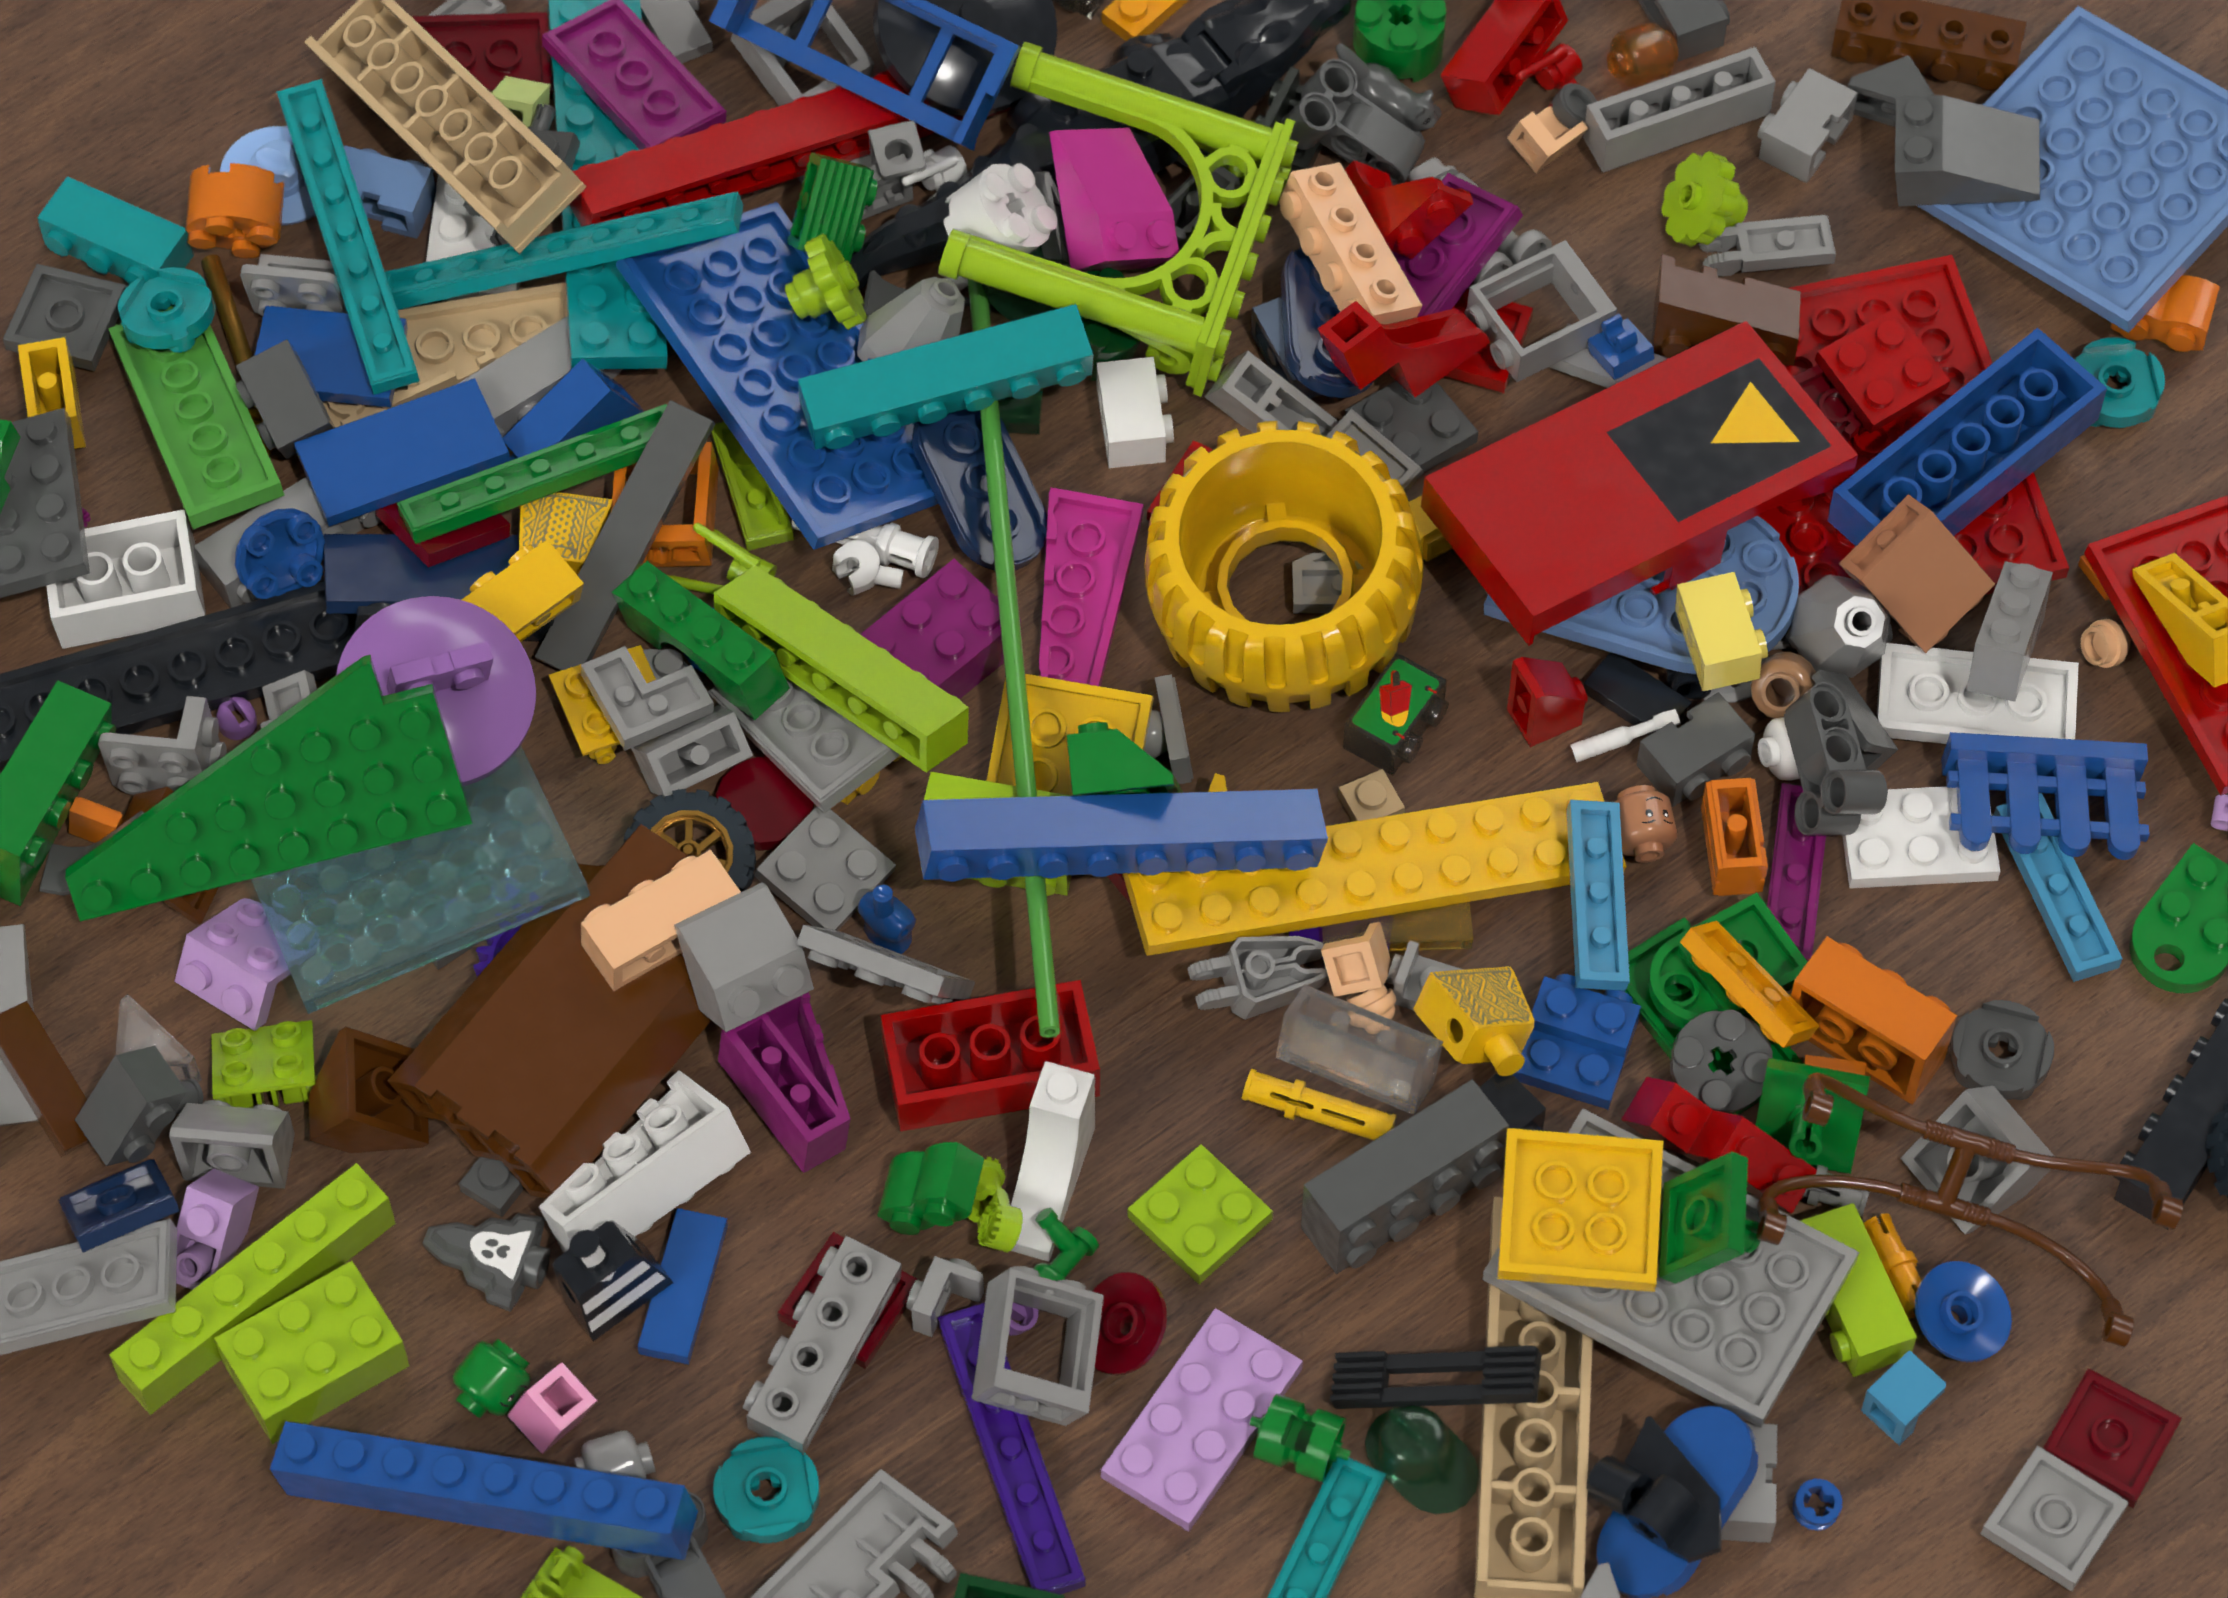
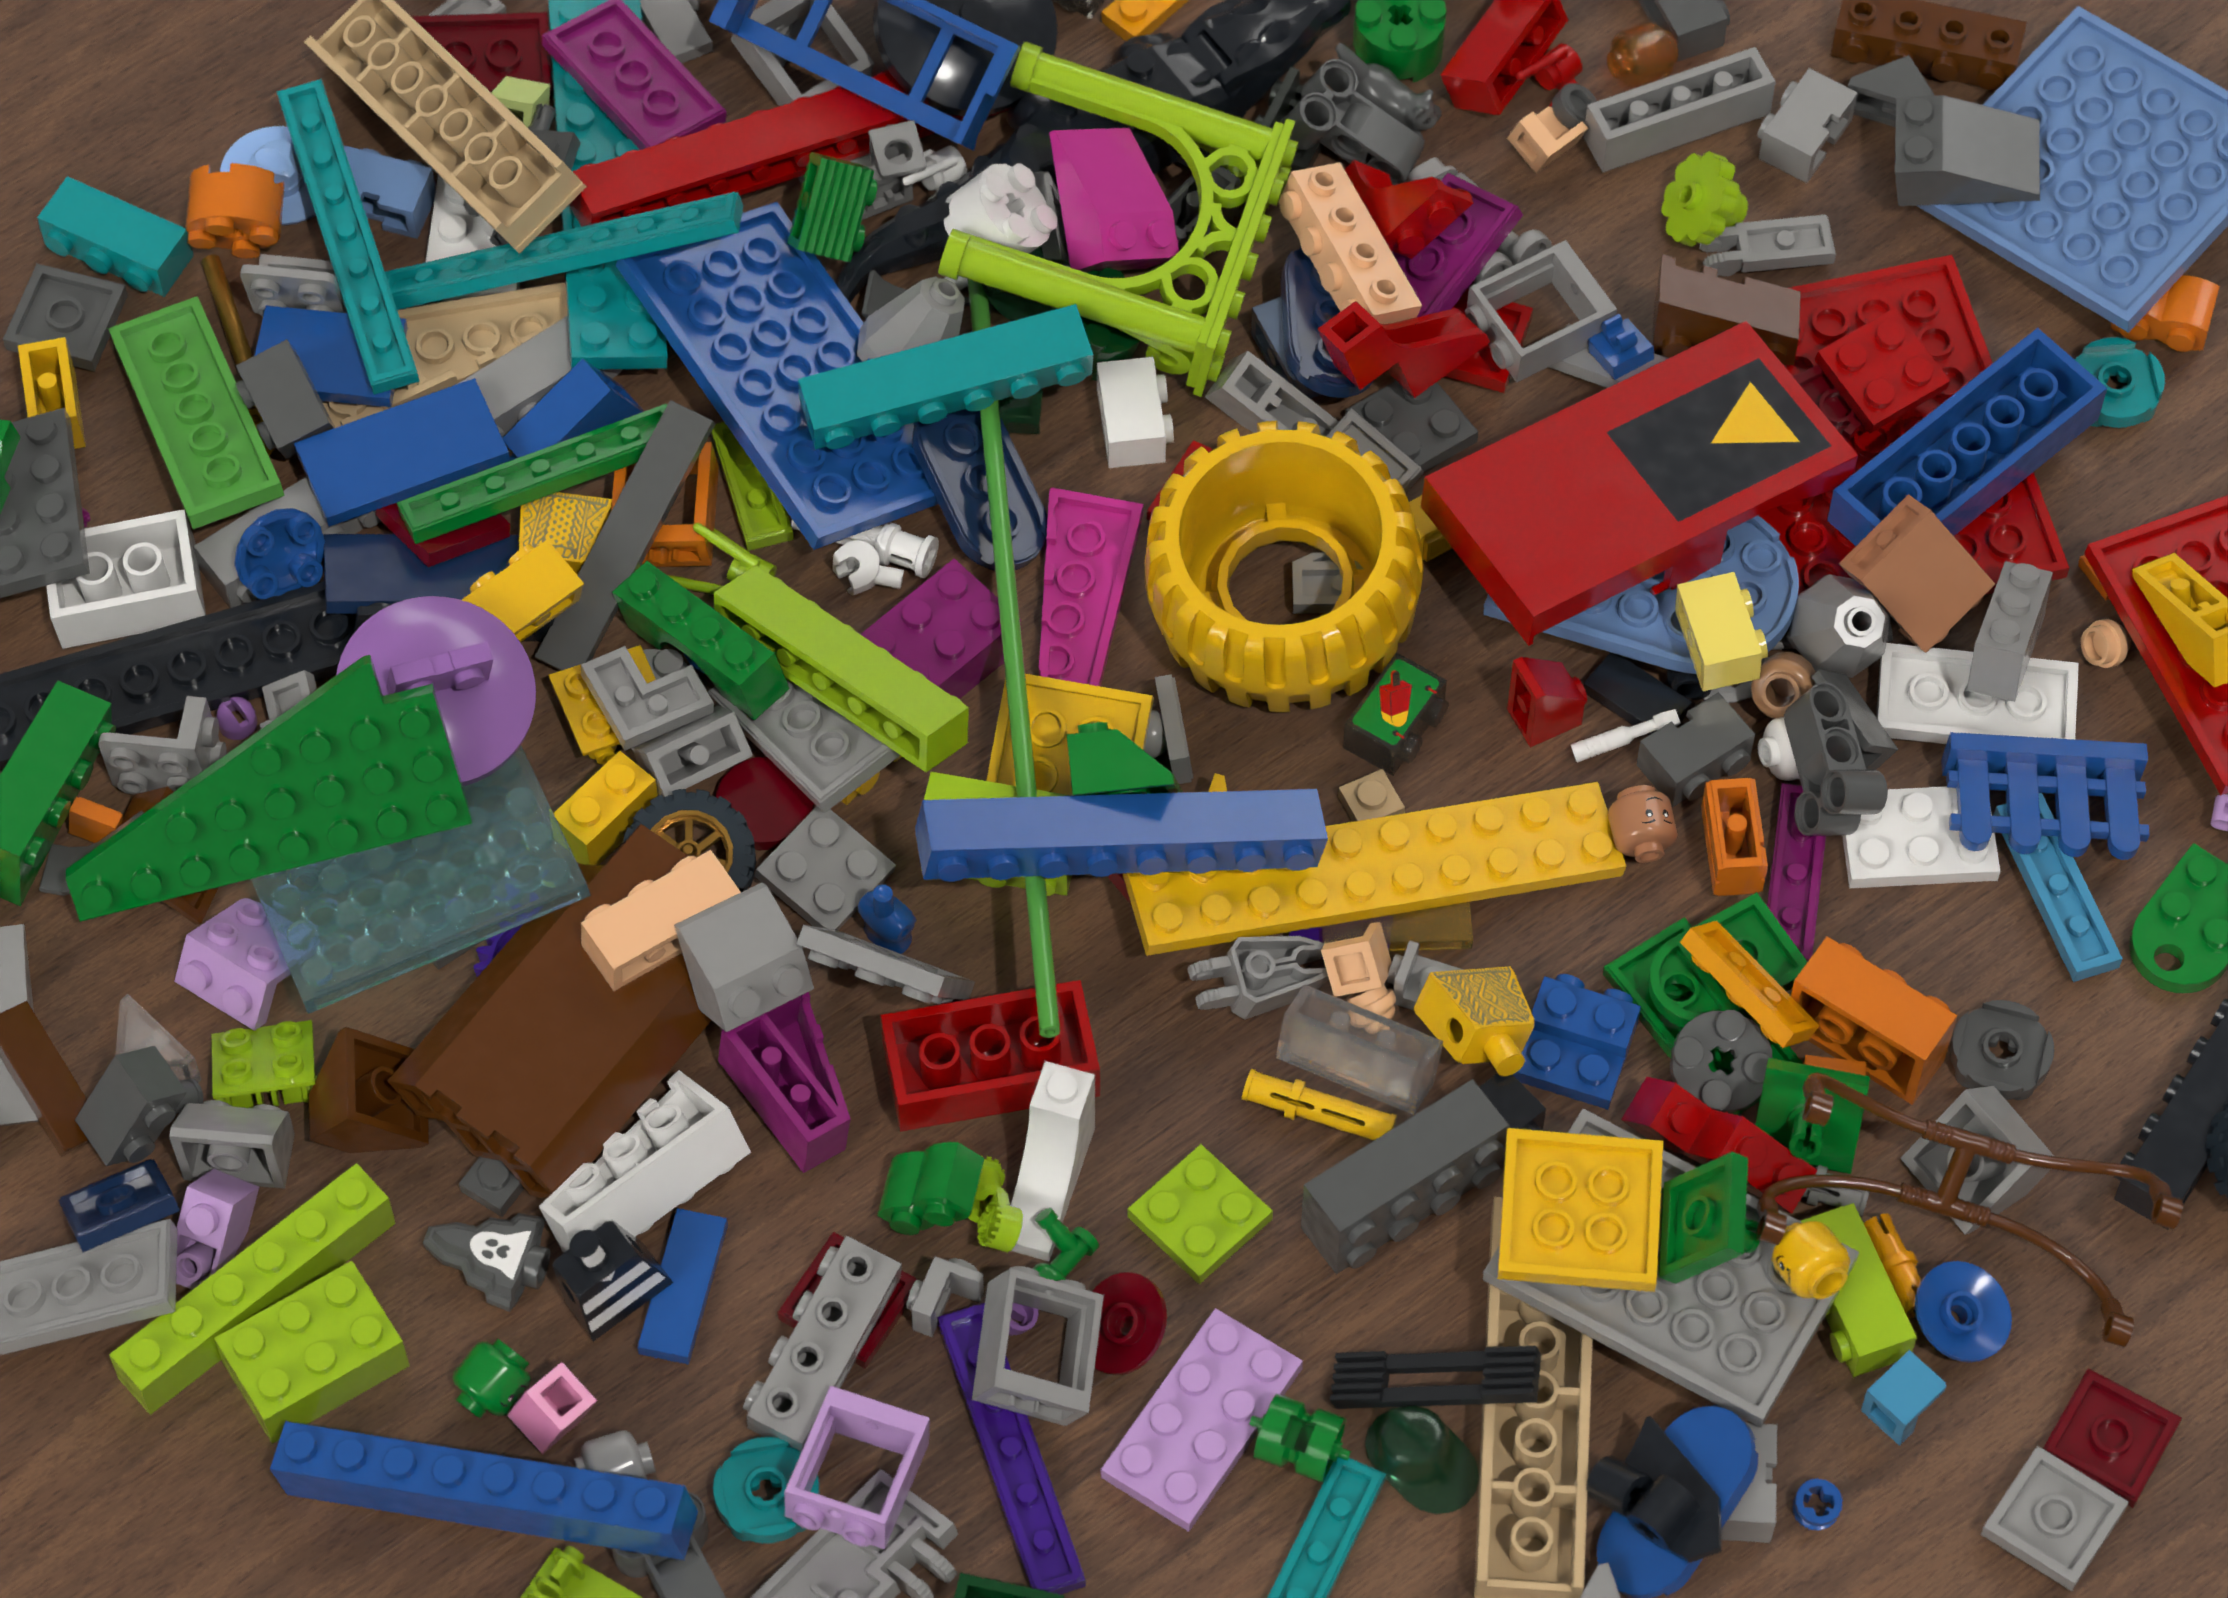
(168, 329): teal plate -> none
(604, 808): none -> yellow brick
(826, 285): lime plant -> none
(870, 1423): none -> lavender window
(1597, 895): dark azure plate -> none
(1811, 1260): none -> yellow head

